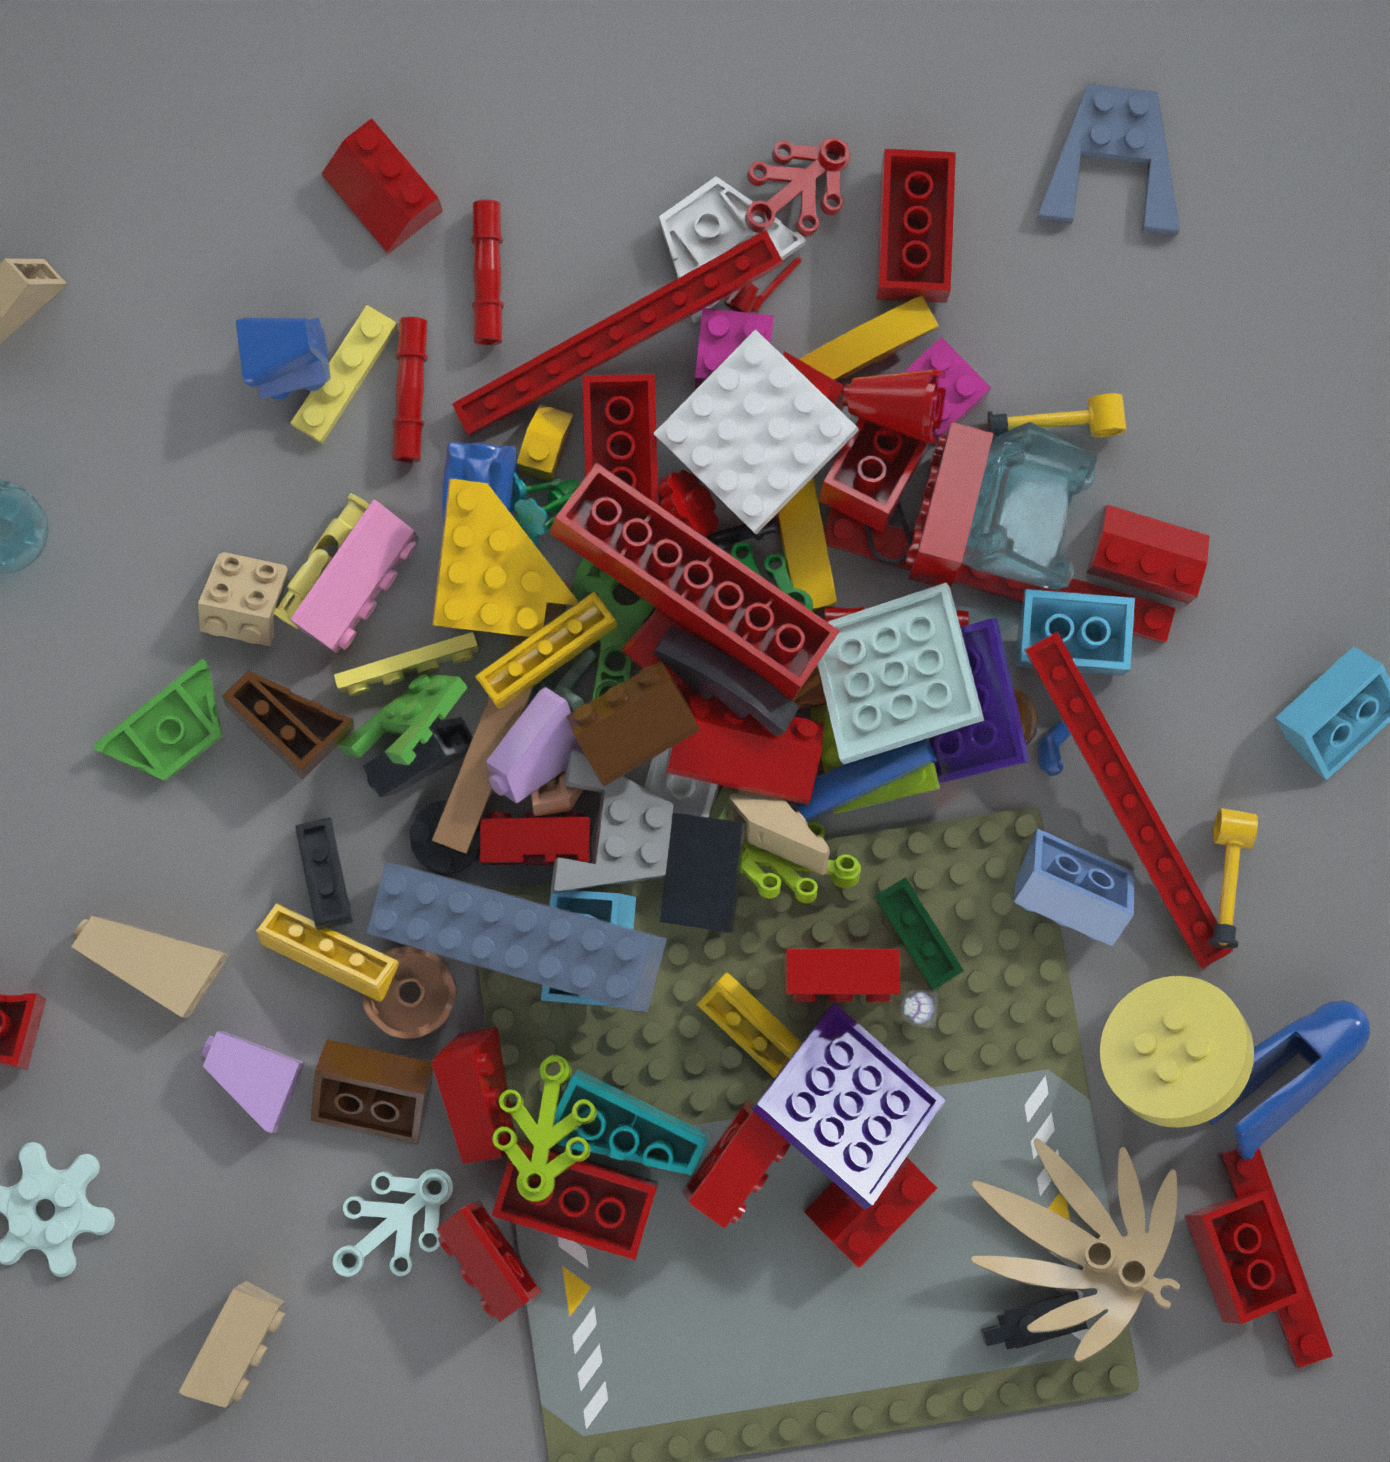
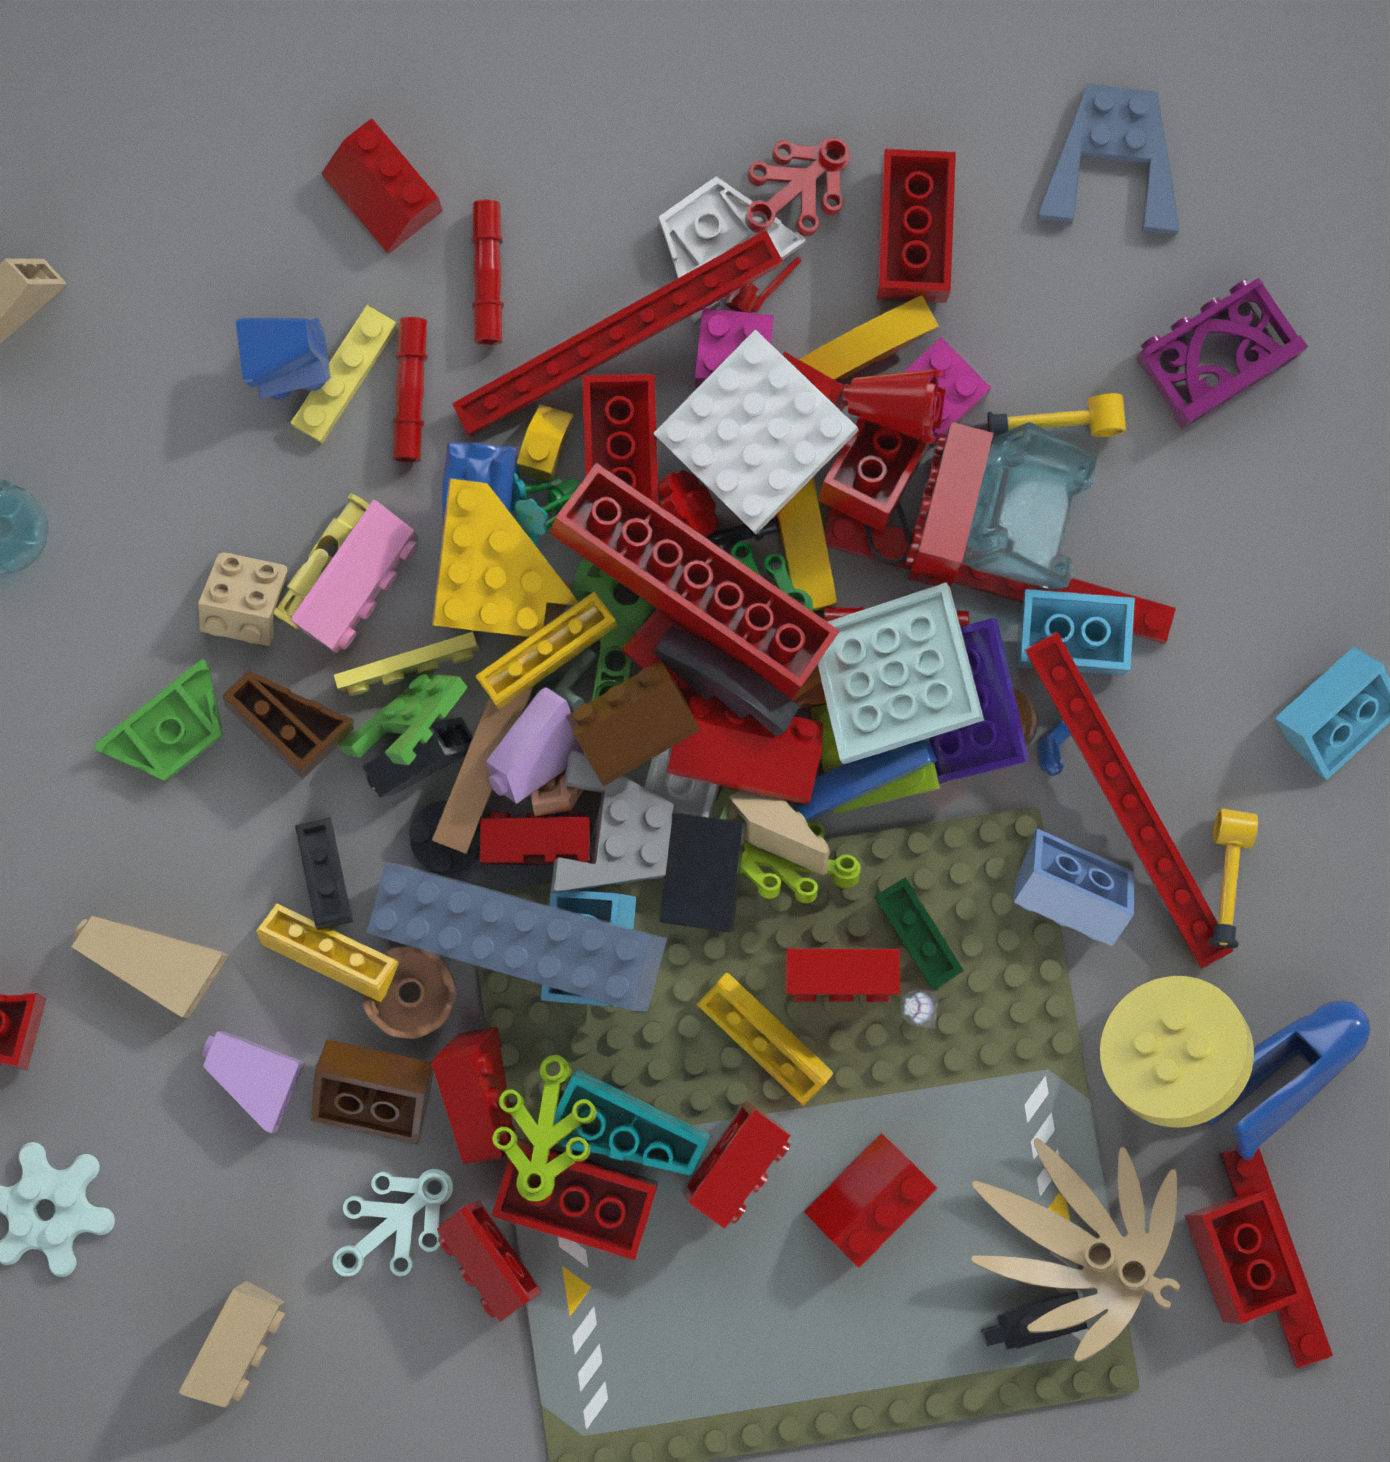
(849, 1105): plate -> none
(1149, 555): red slope -> none
(1201, 396): none -> magenta fence

